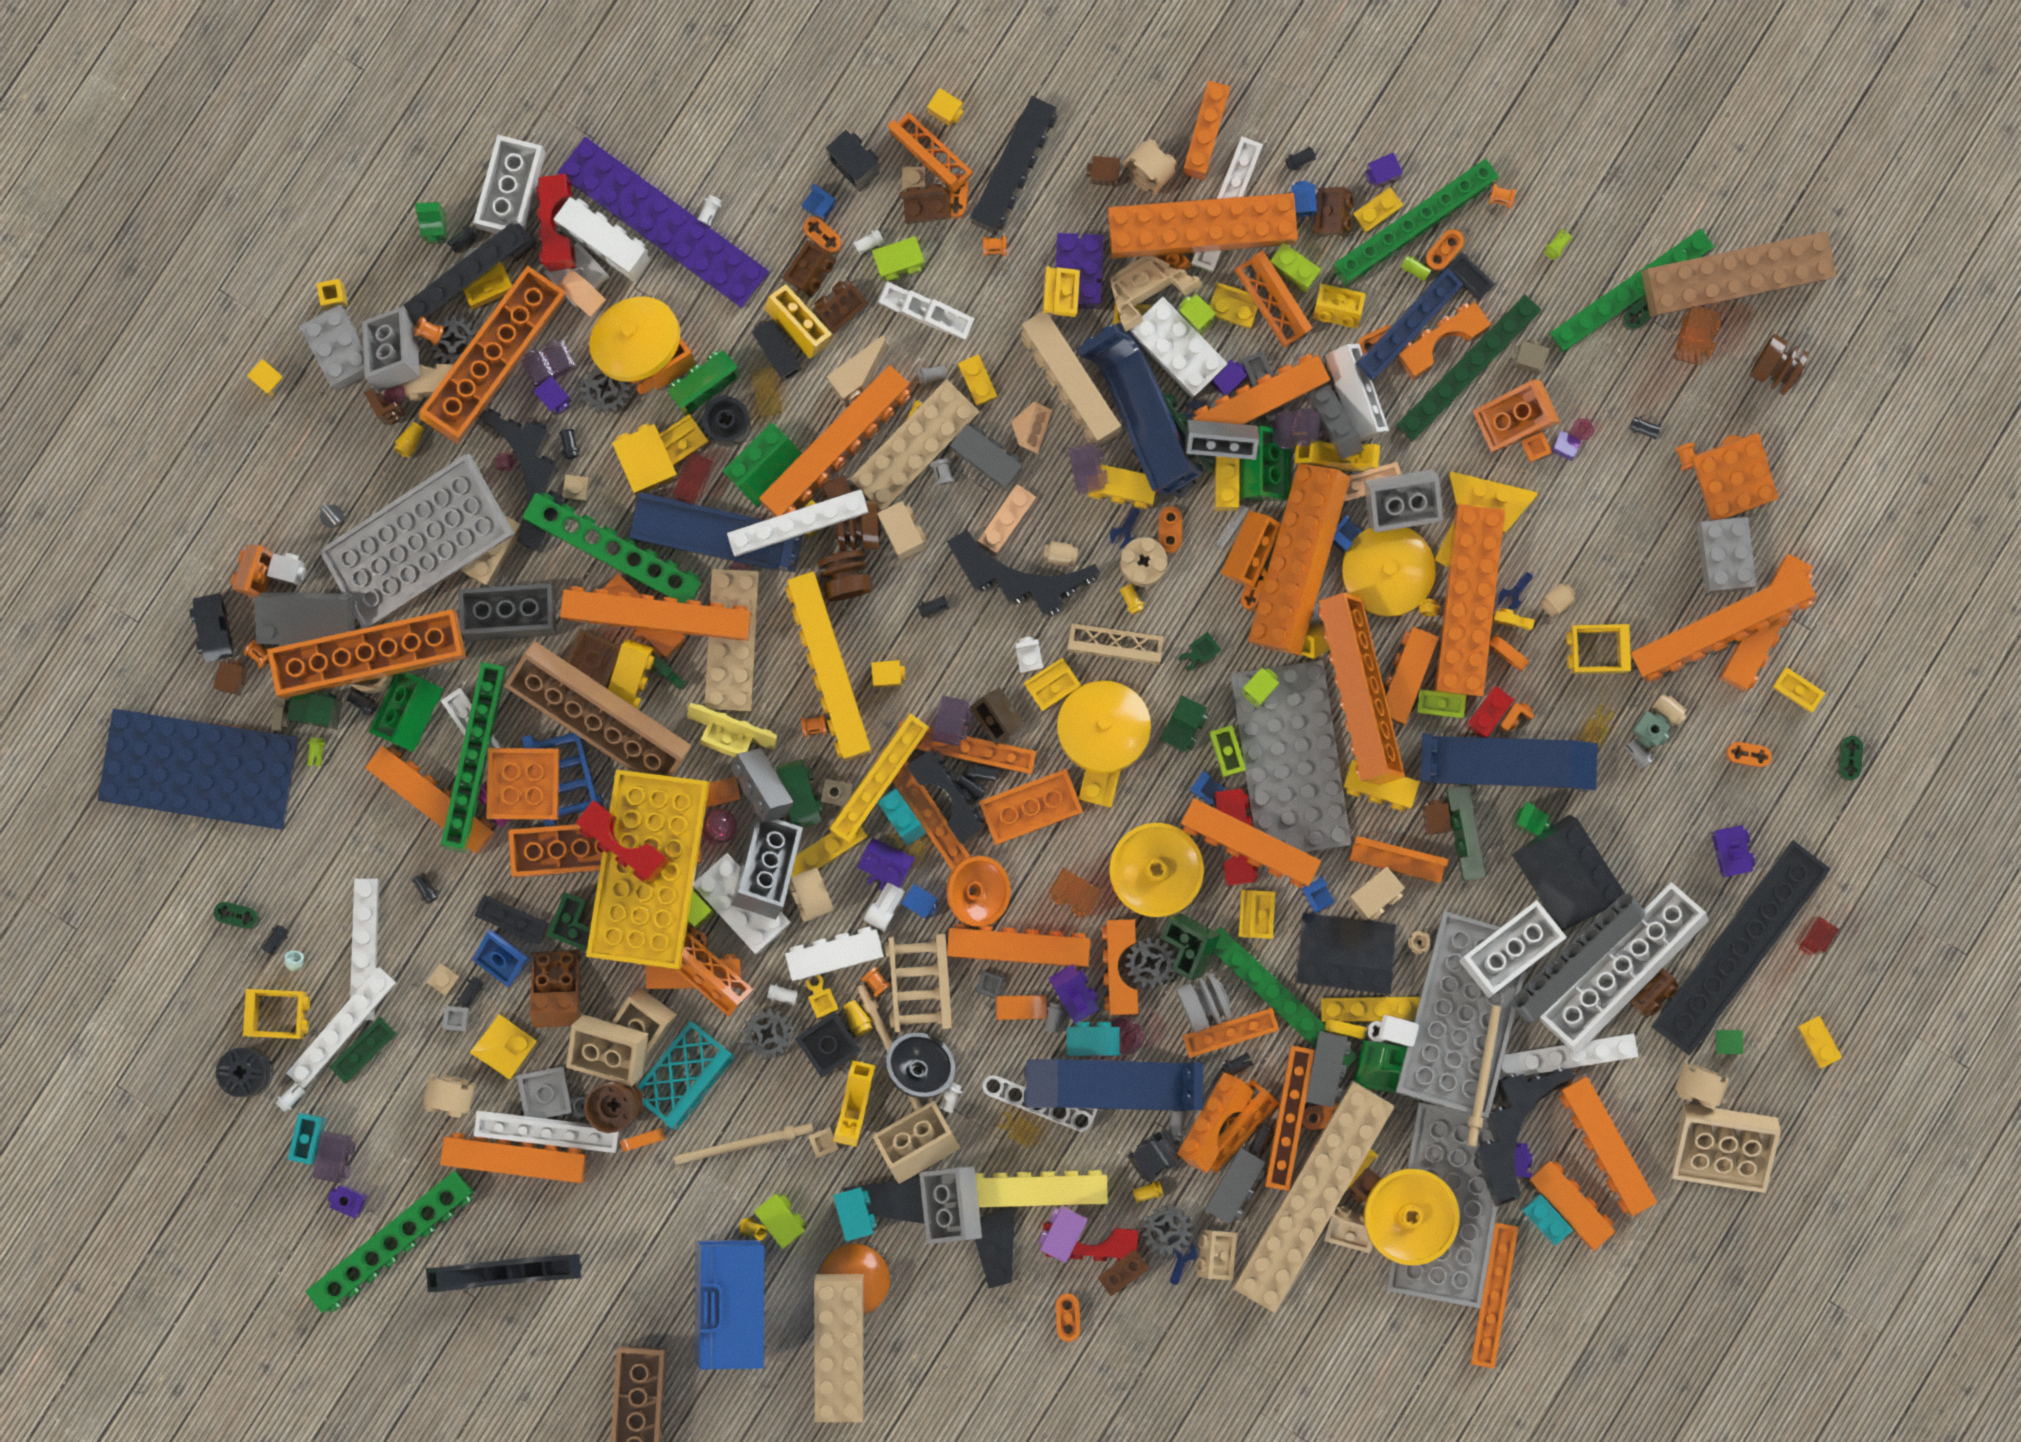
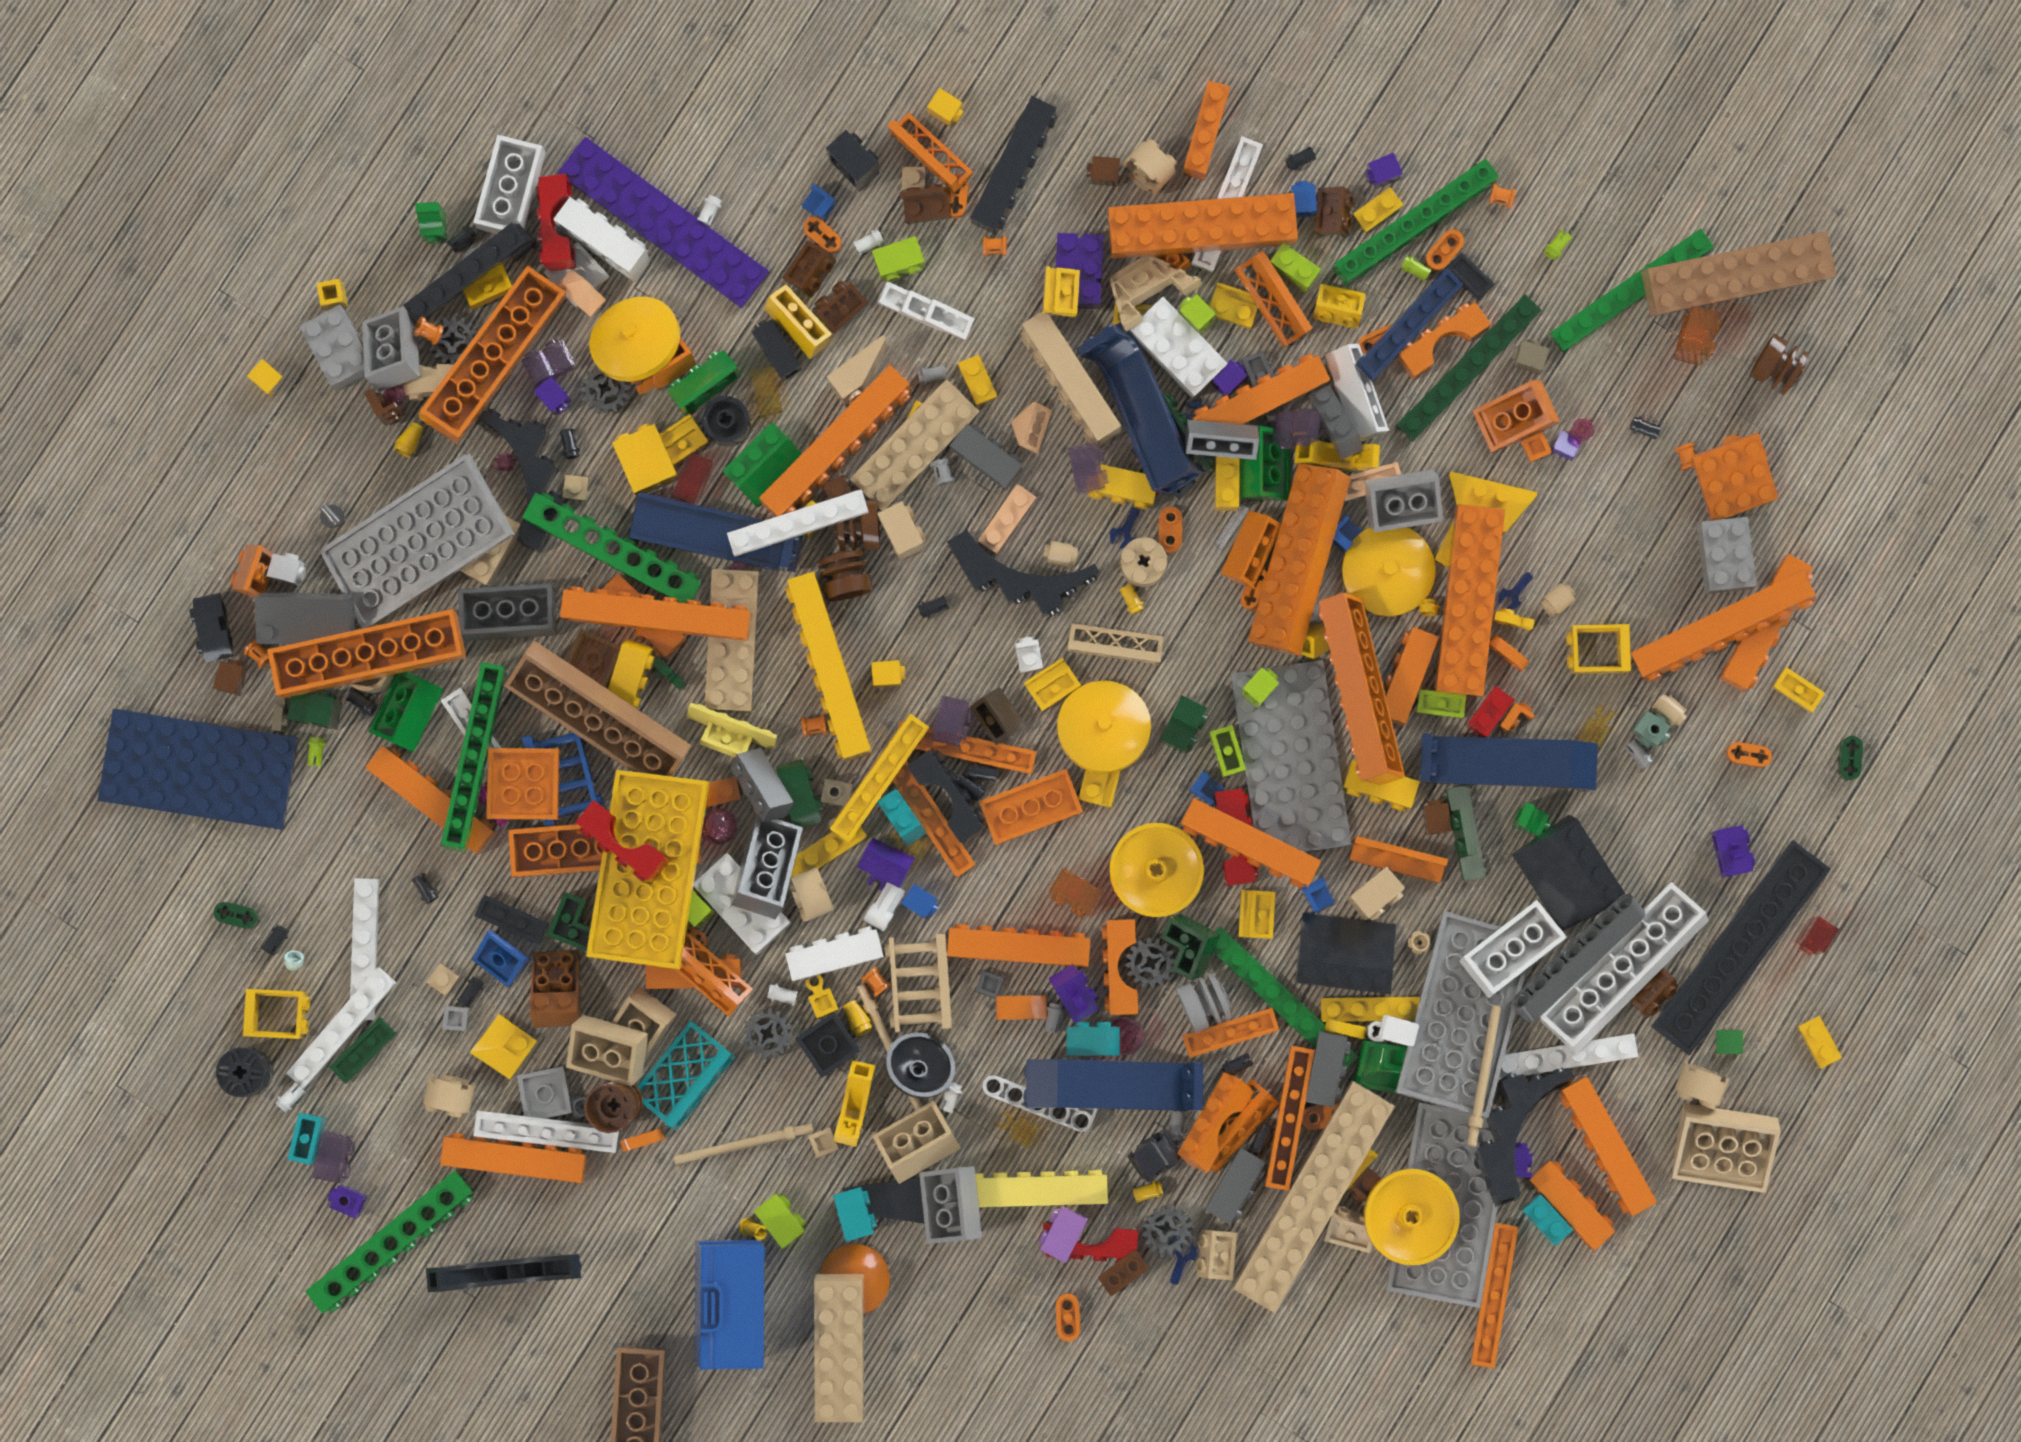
(989, 893): orange dish -> none
(997, 1246): black wing -> none
(1202, 649): dark green plate -> none
(1637, 307): dark green beam -> none

